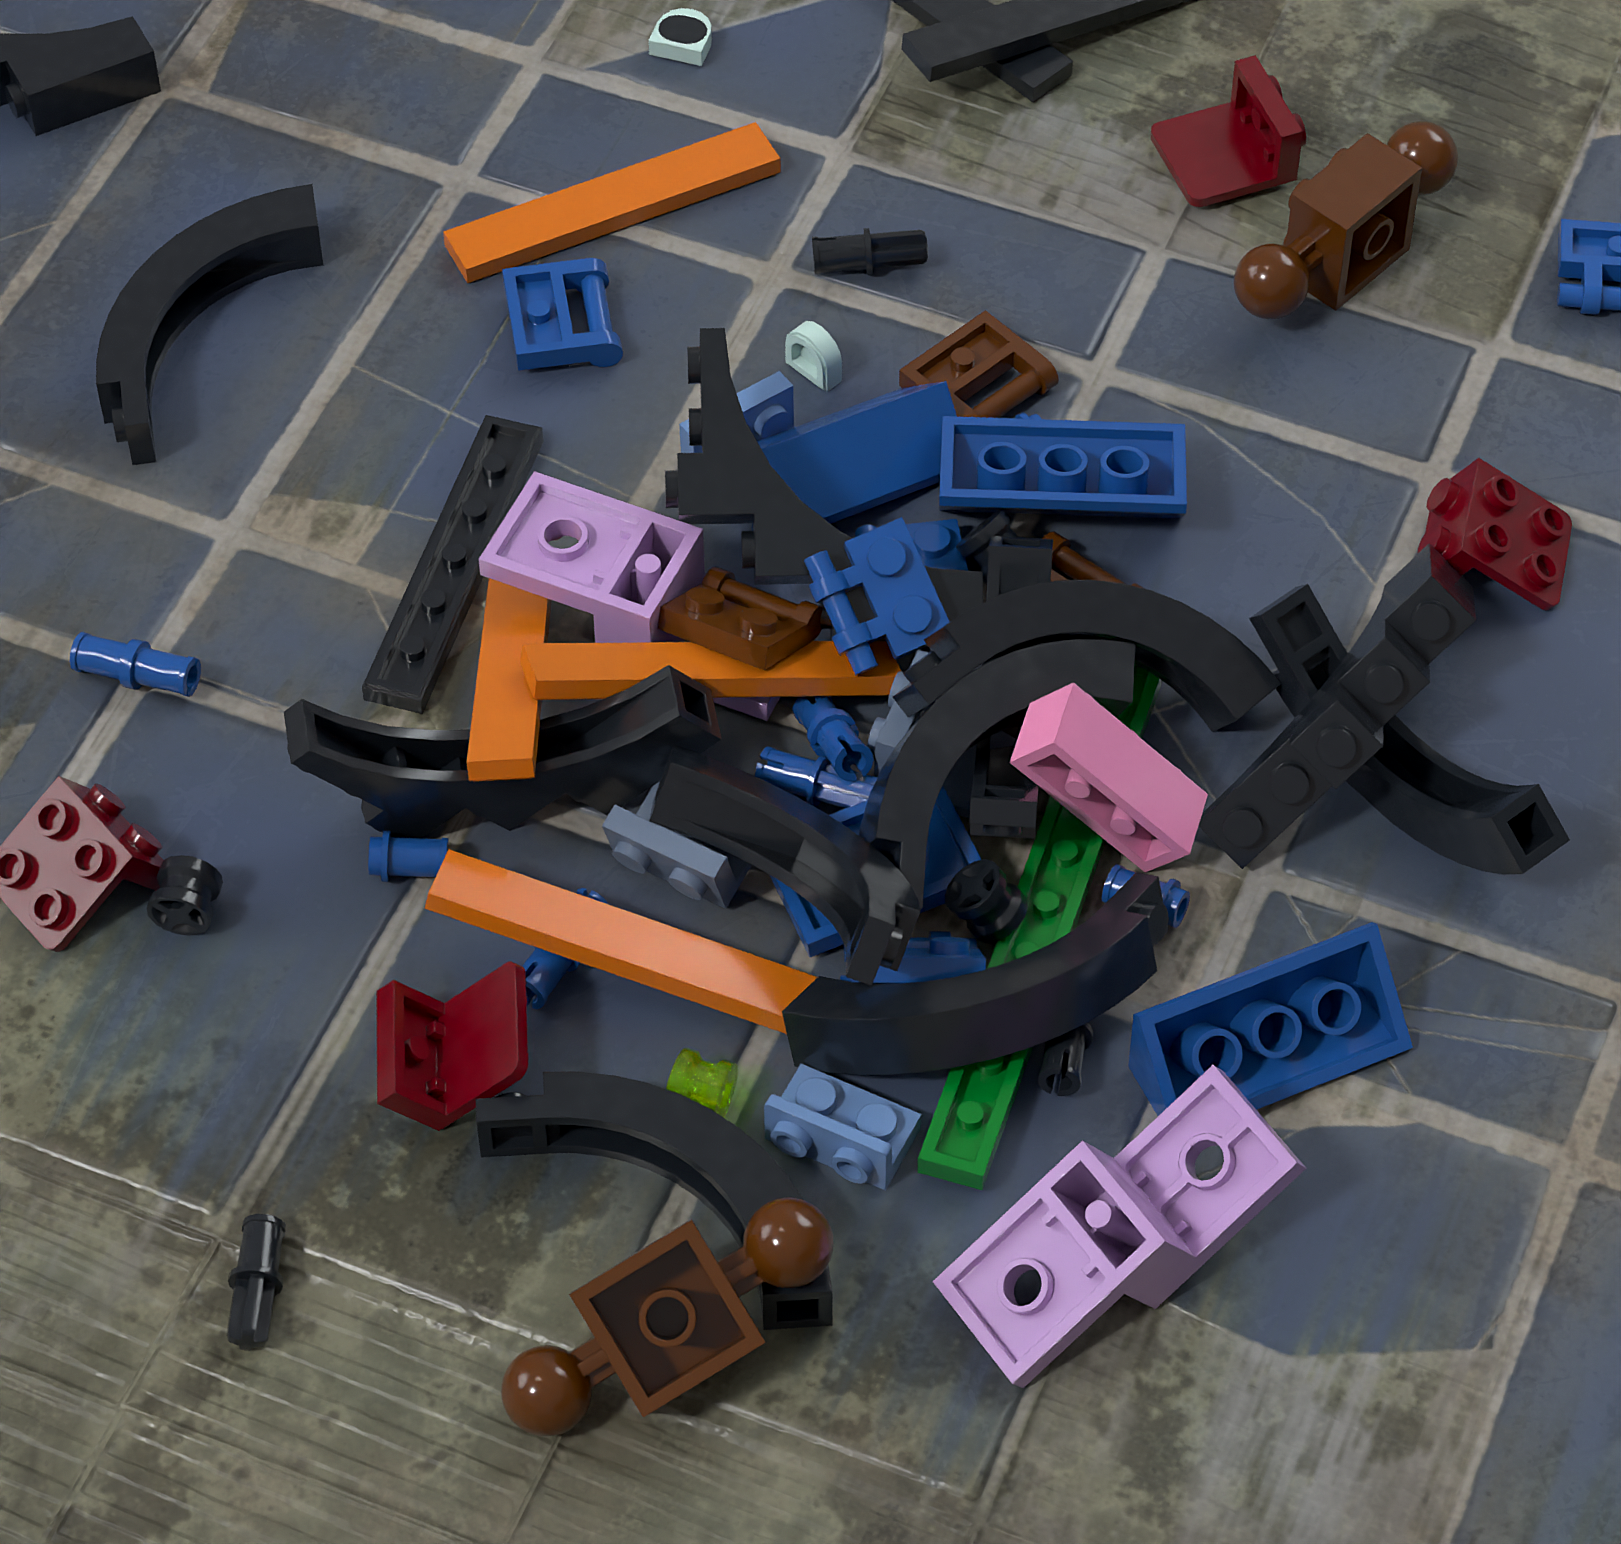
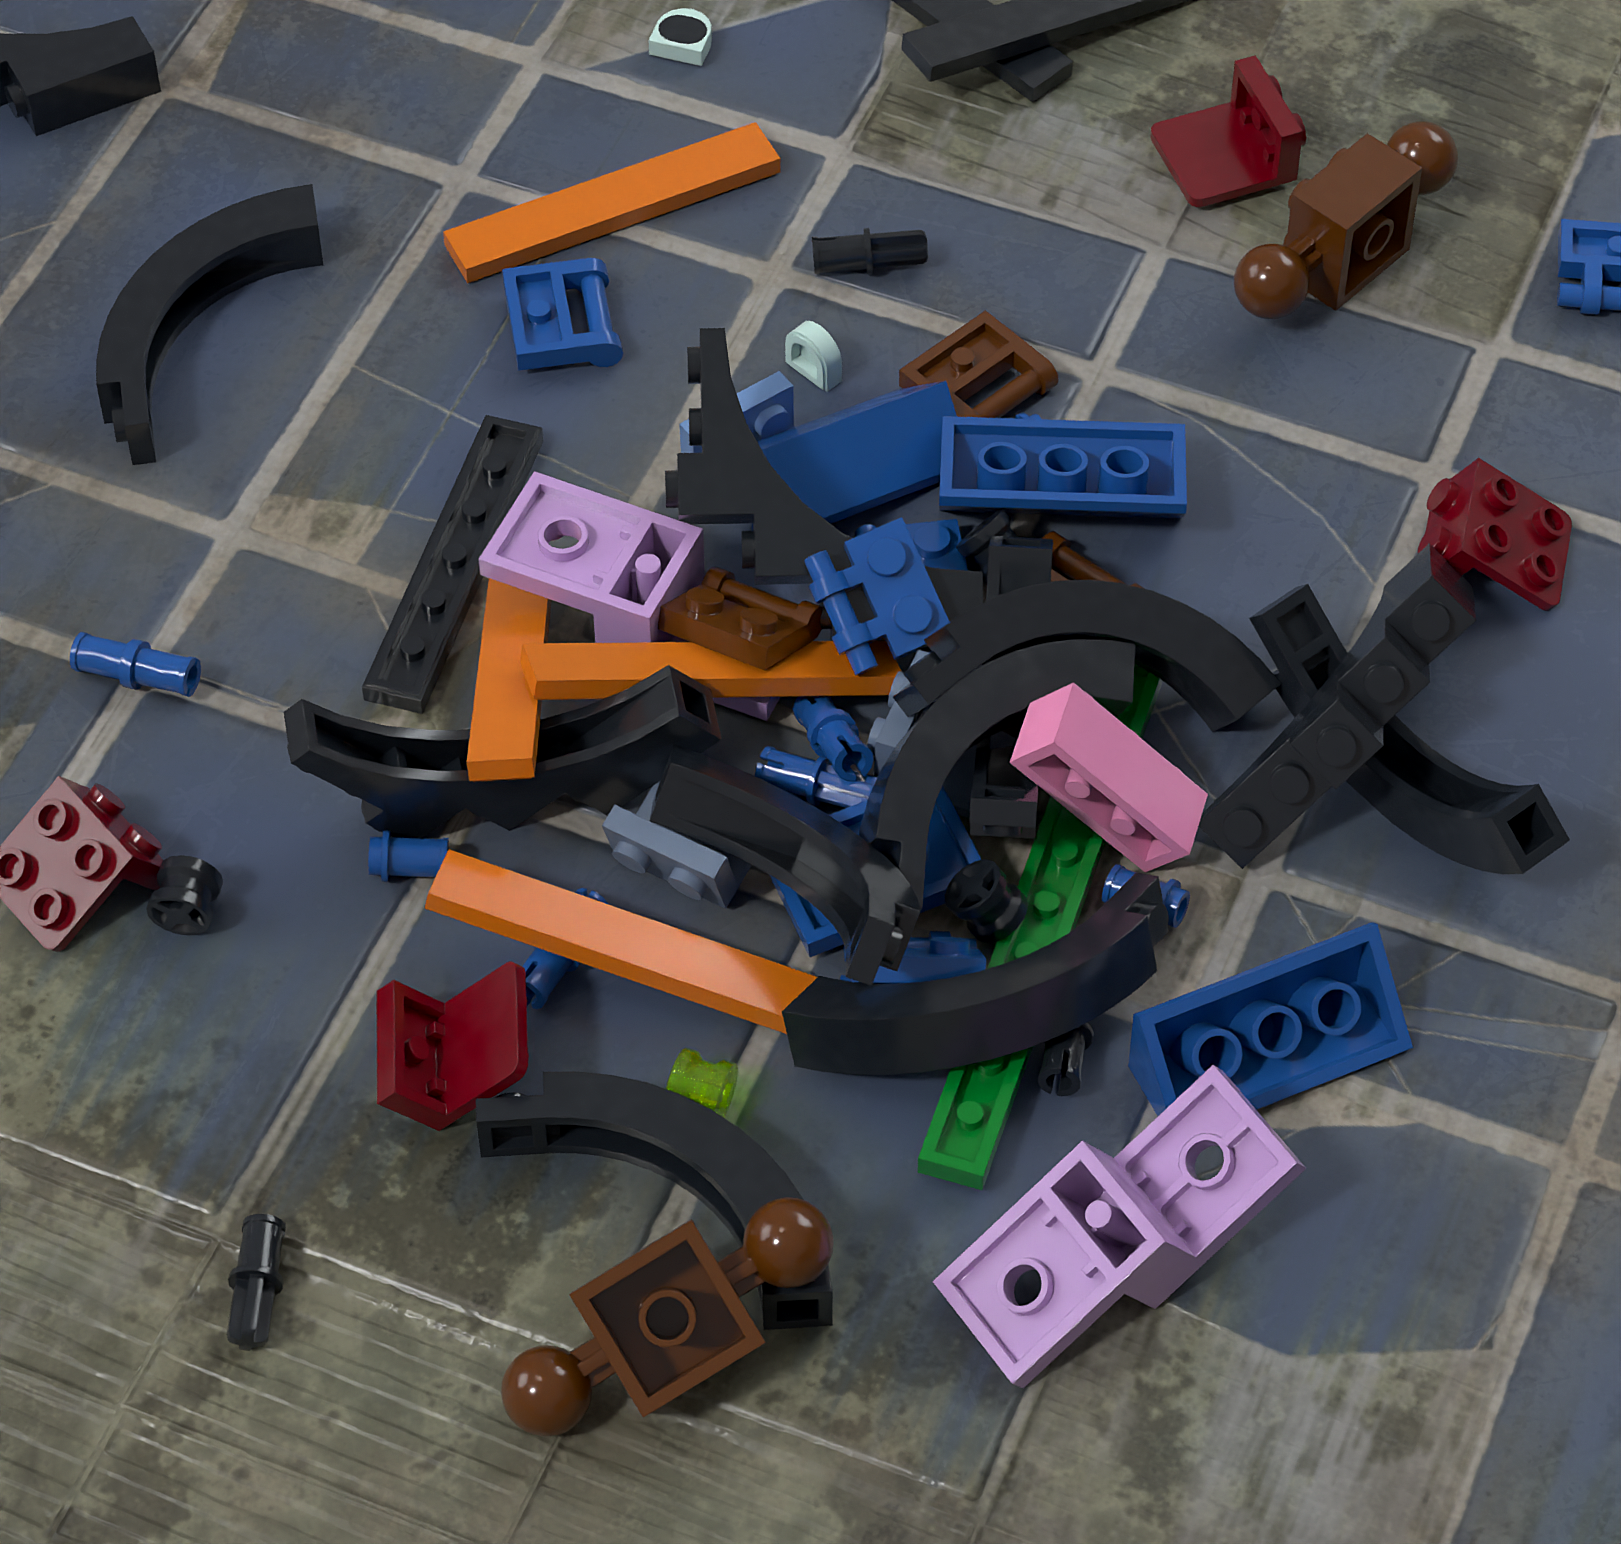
(841, 1127): medium blue bracket -> none

